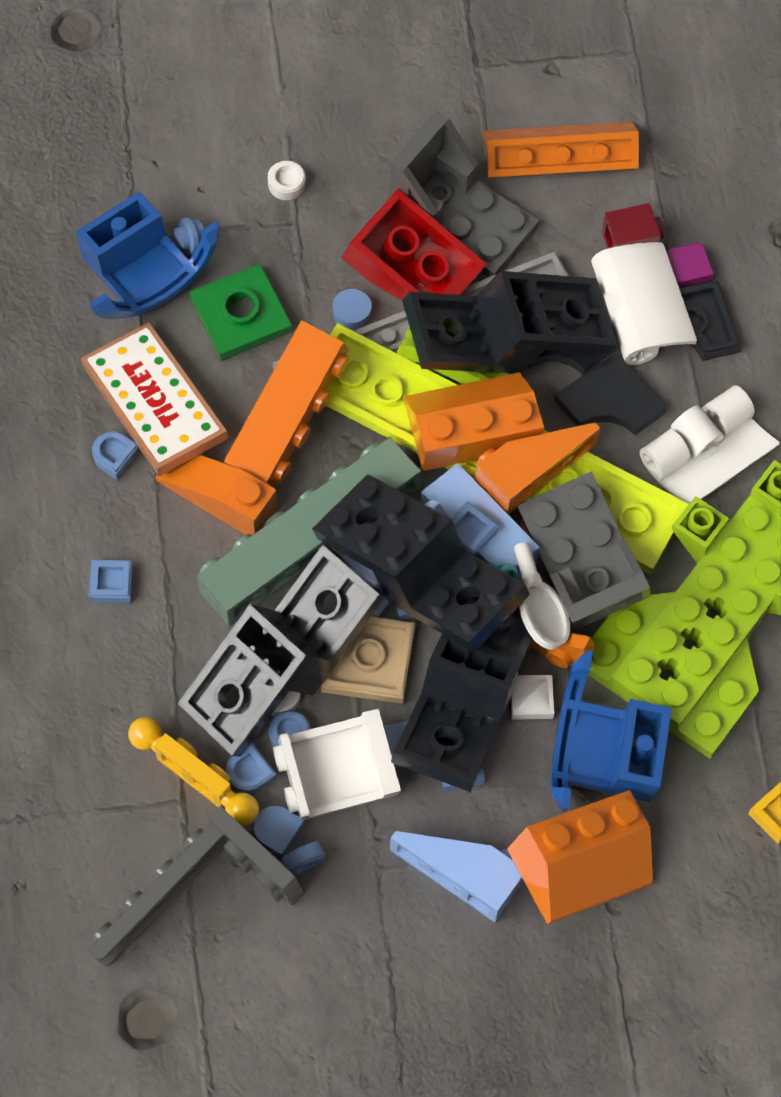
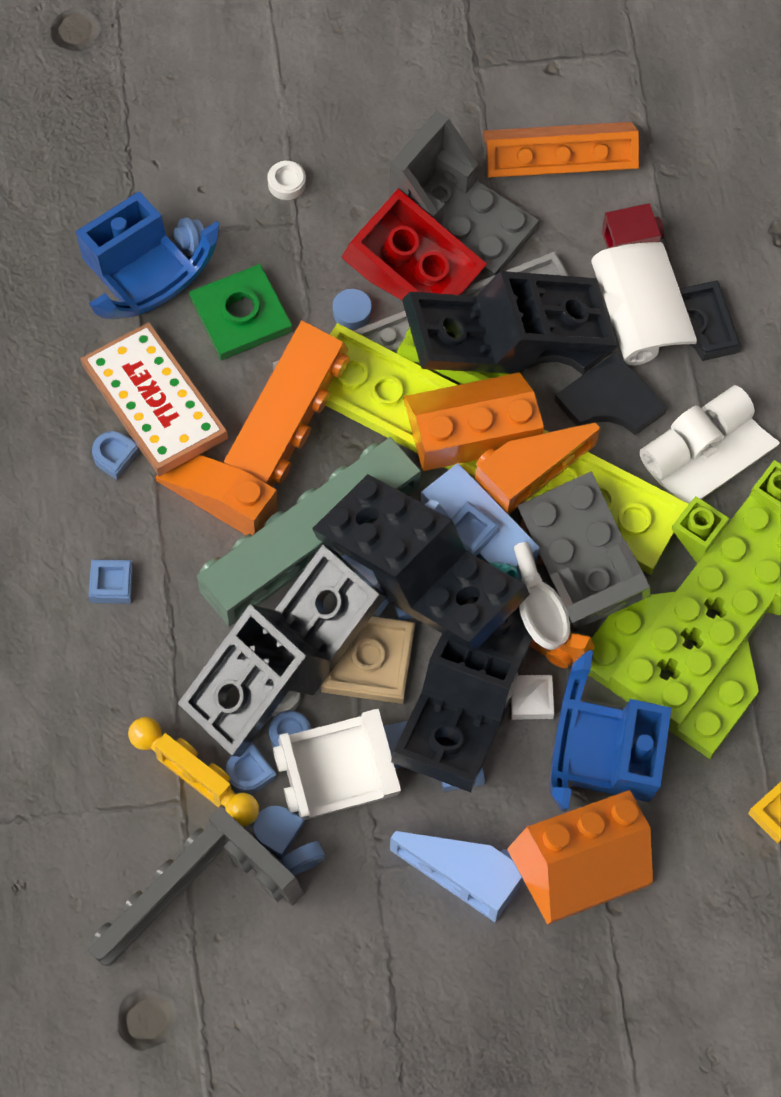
(690, 265): magenta tile -> none

